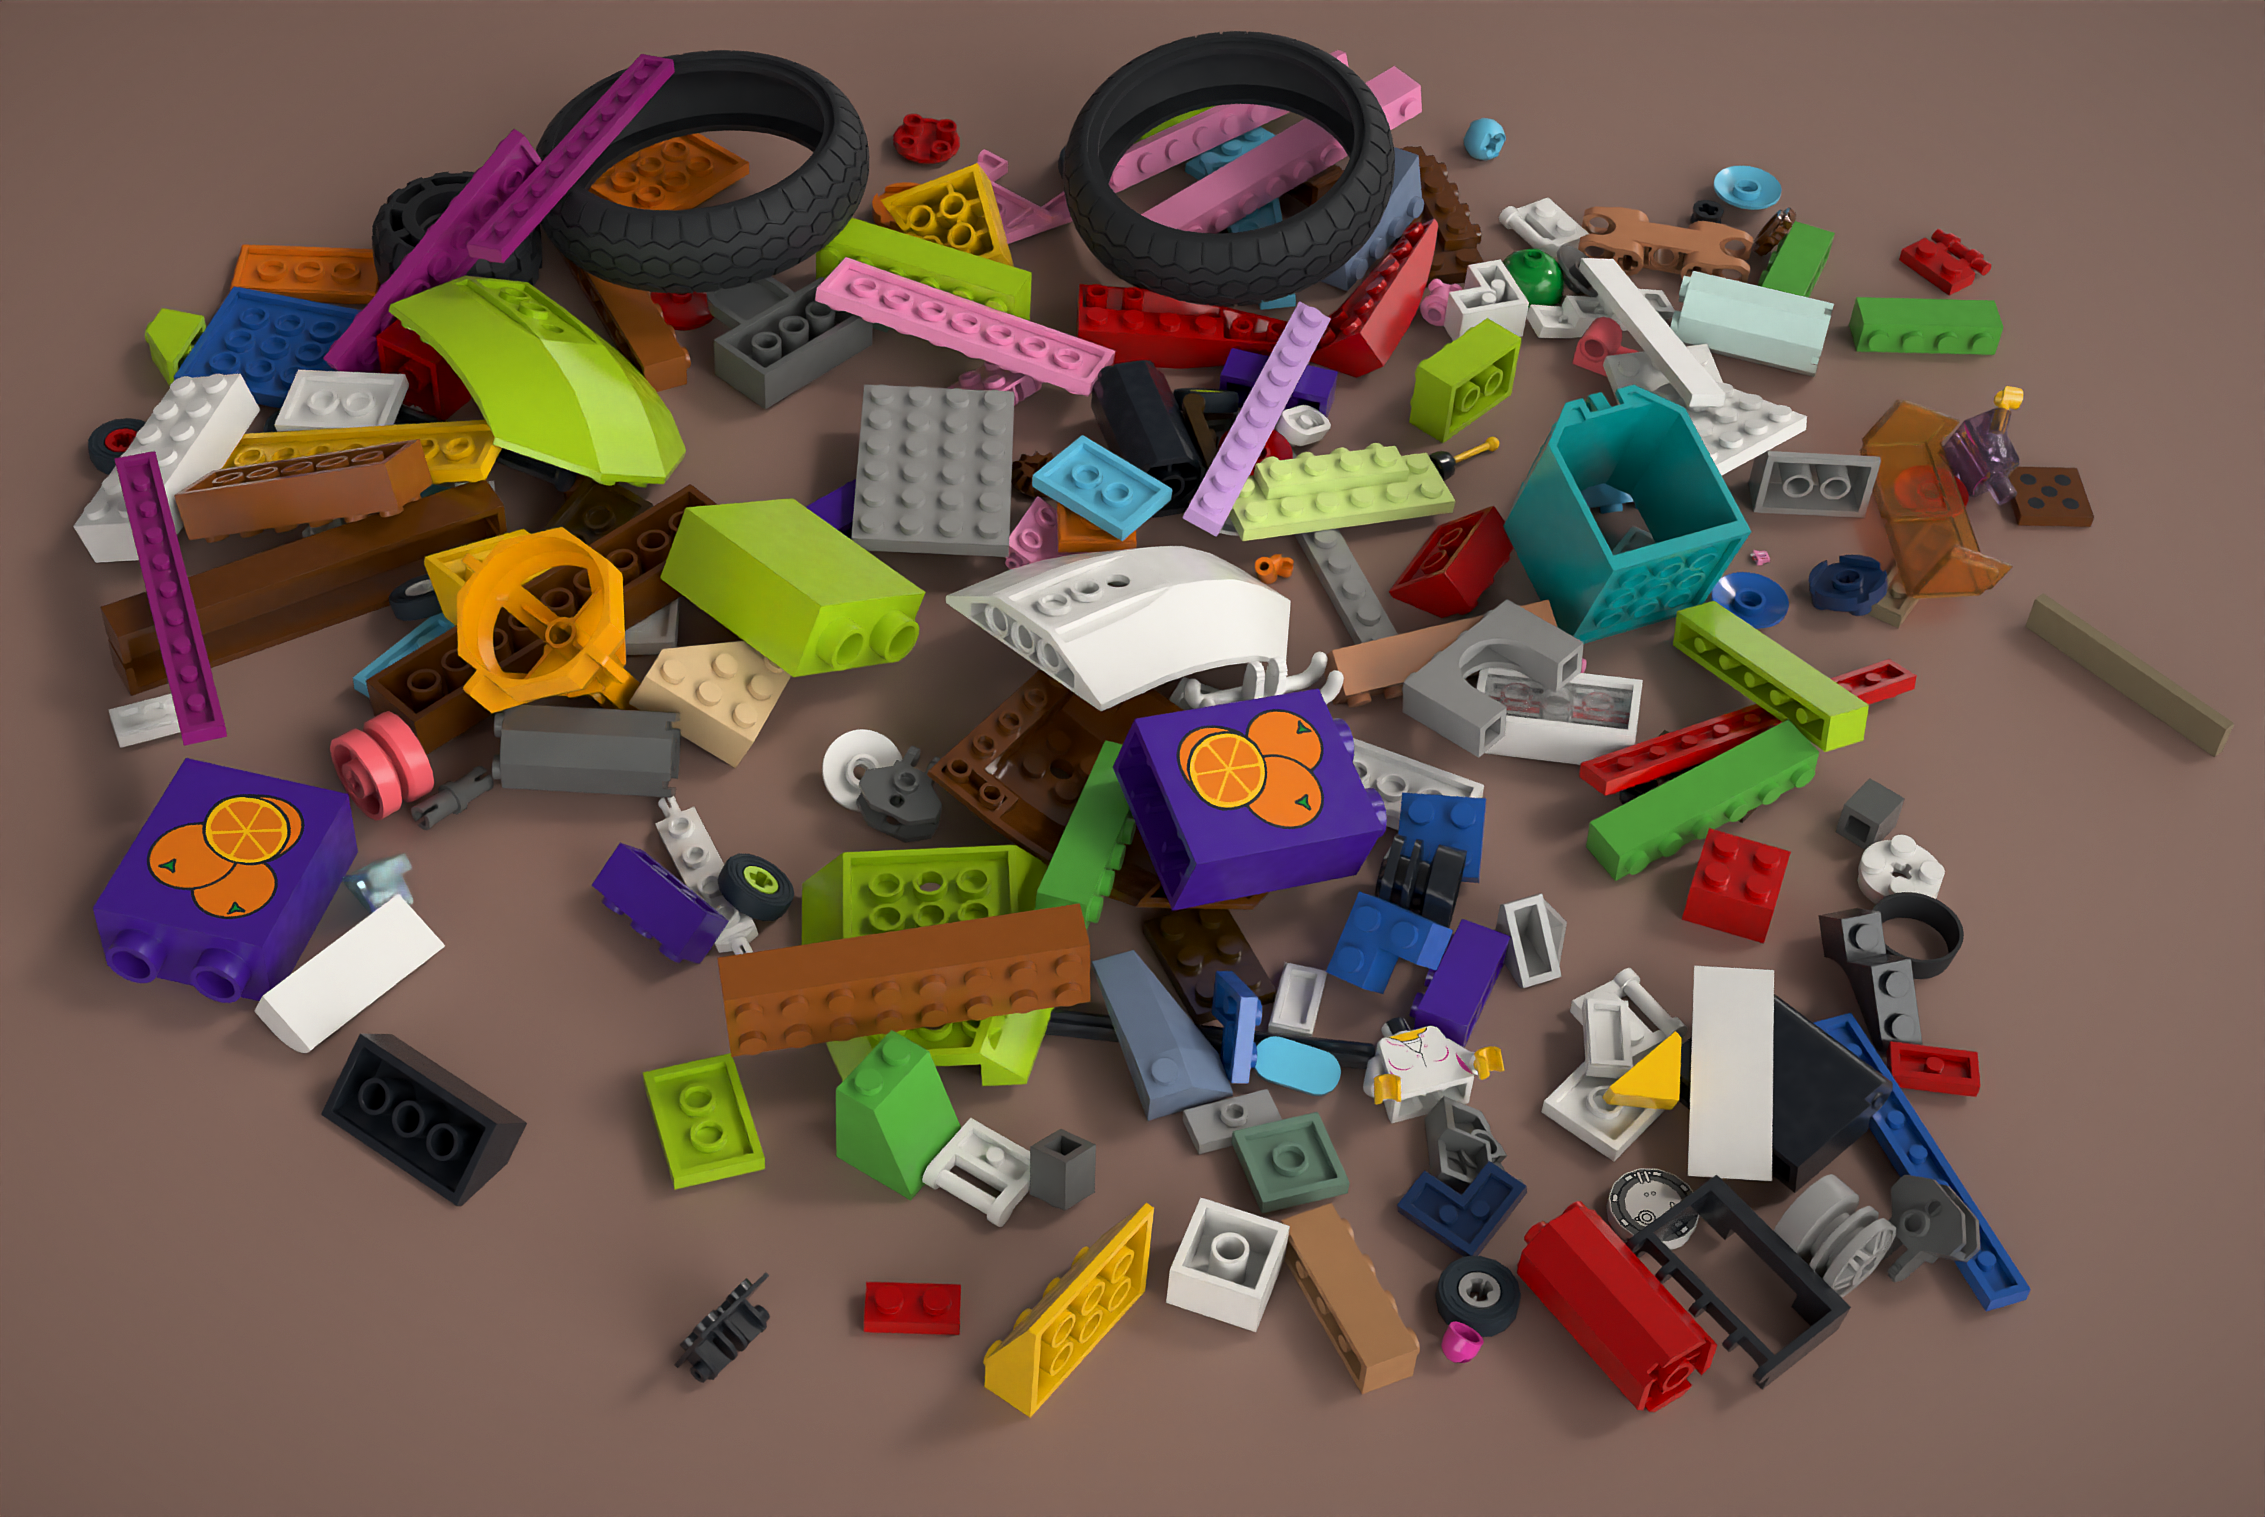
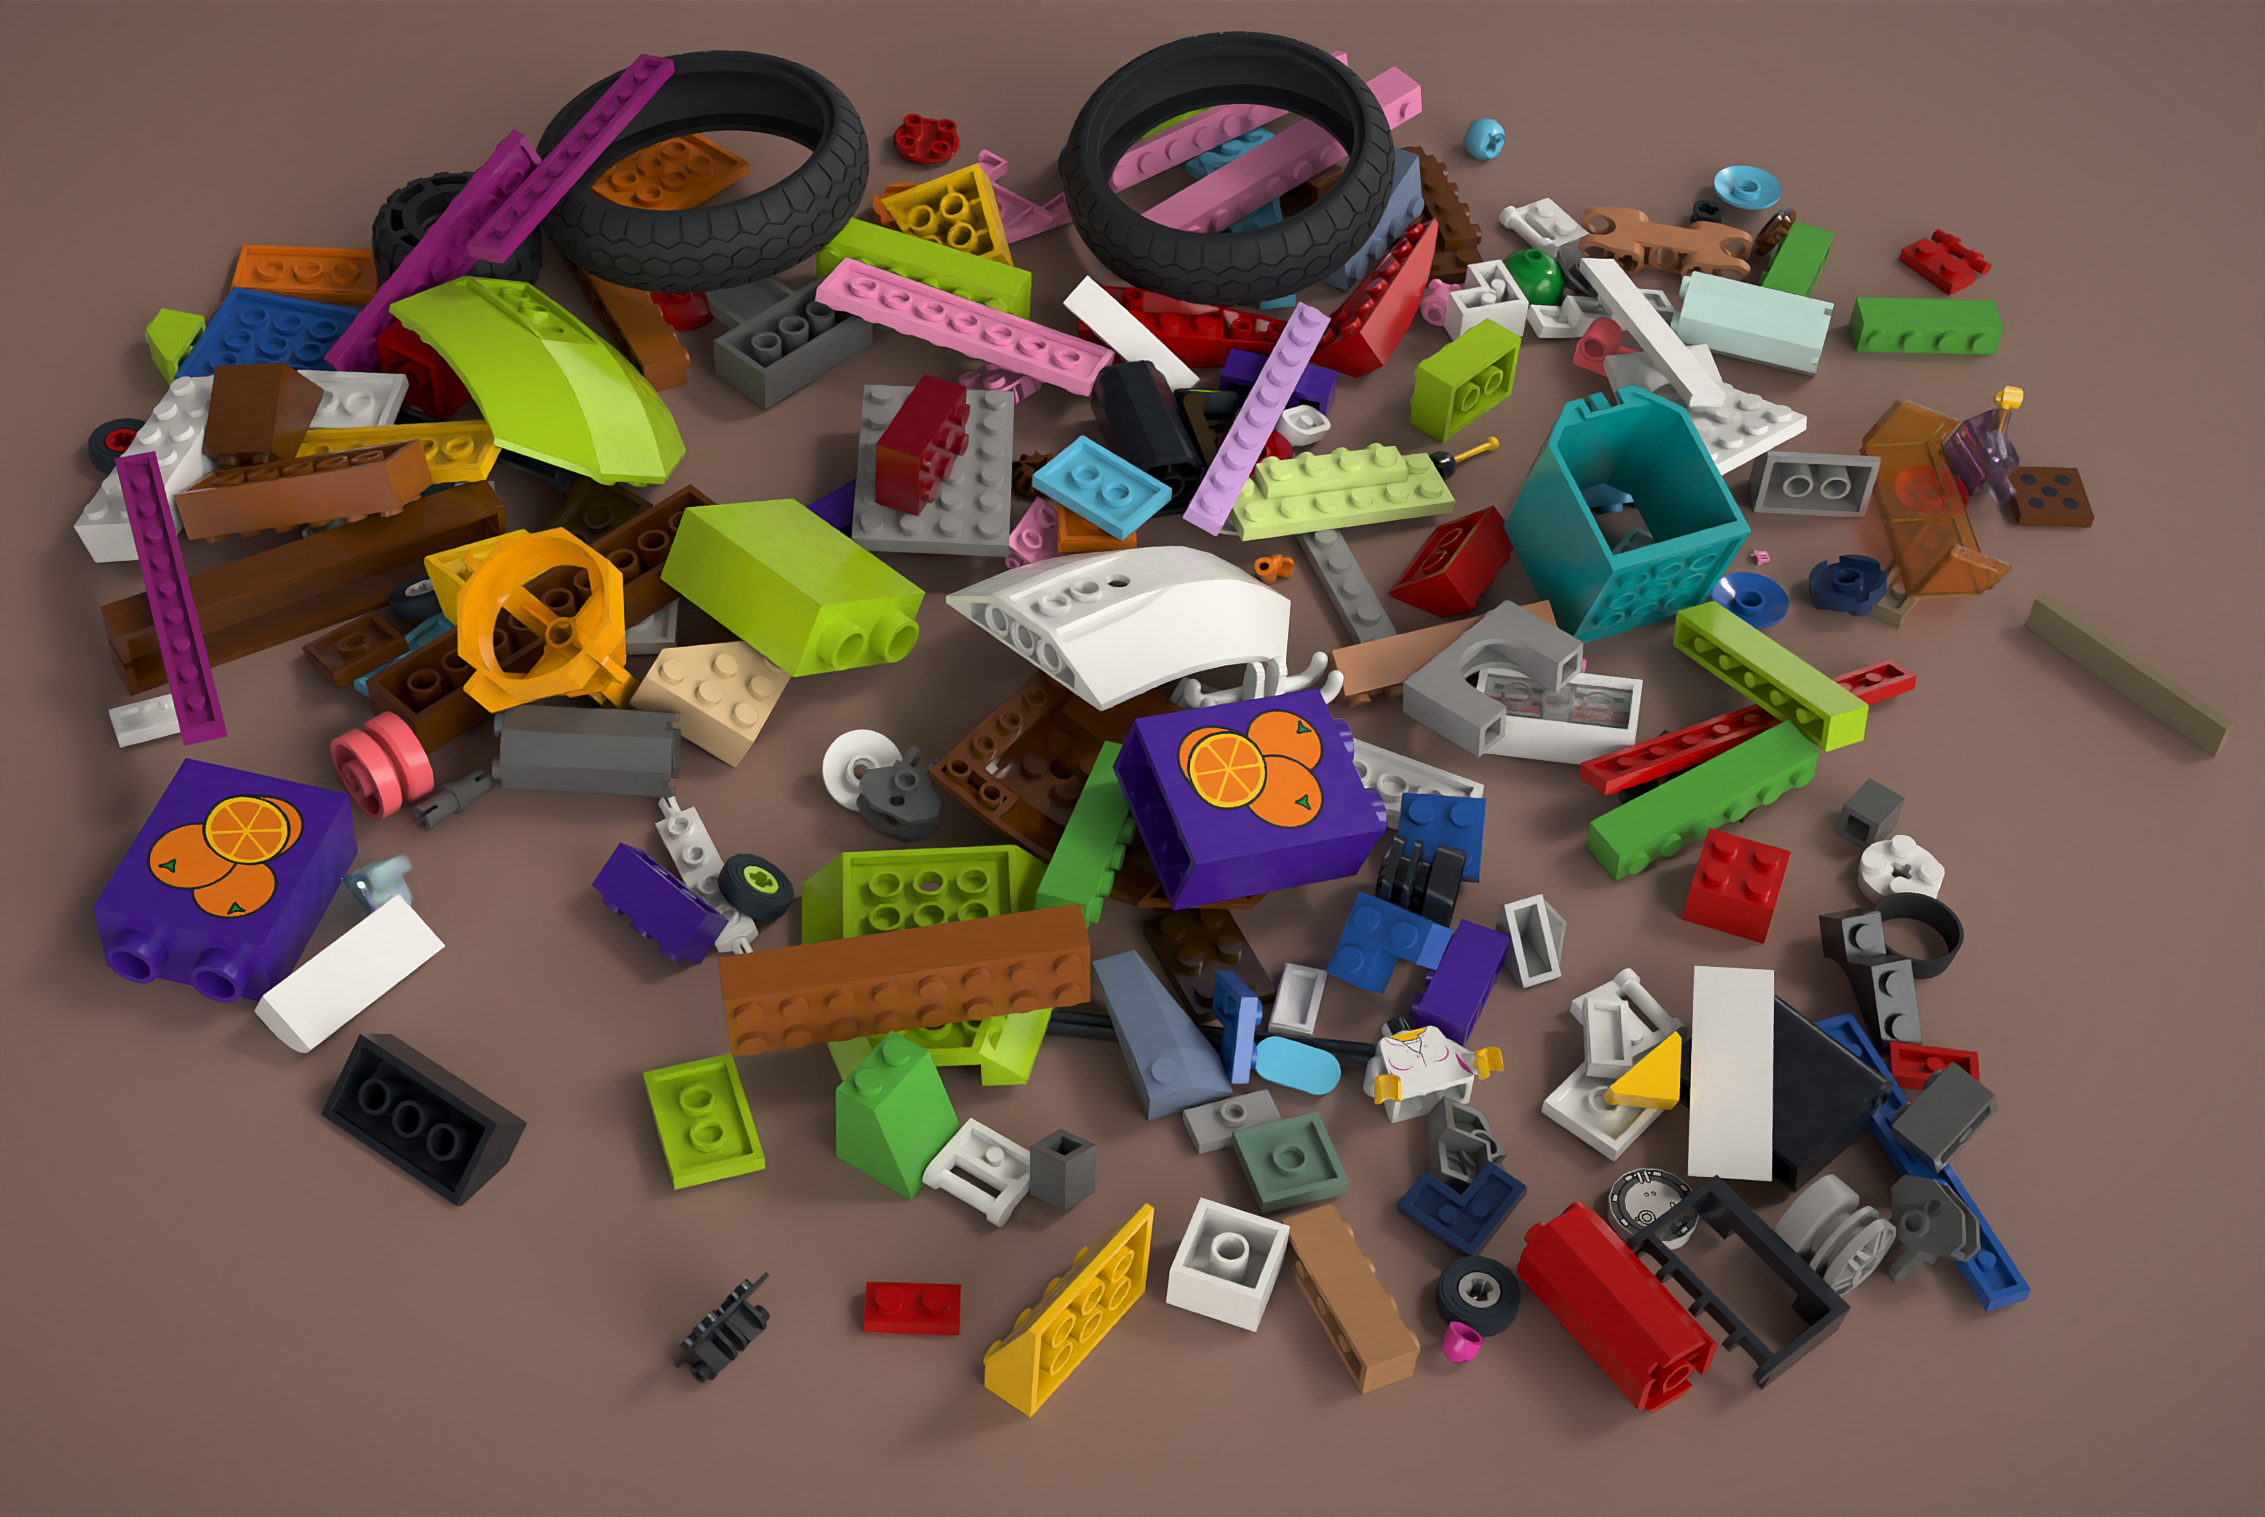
(258, 413): none -> reddish brown slope
(355, 649): none -> reddish brown tile
(921, 445): none -> dark red brick
(1125, 333): none -> white slope
(1943, 1116): none -> dark grey brick

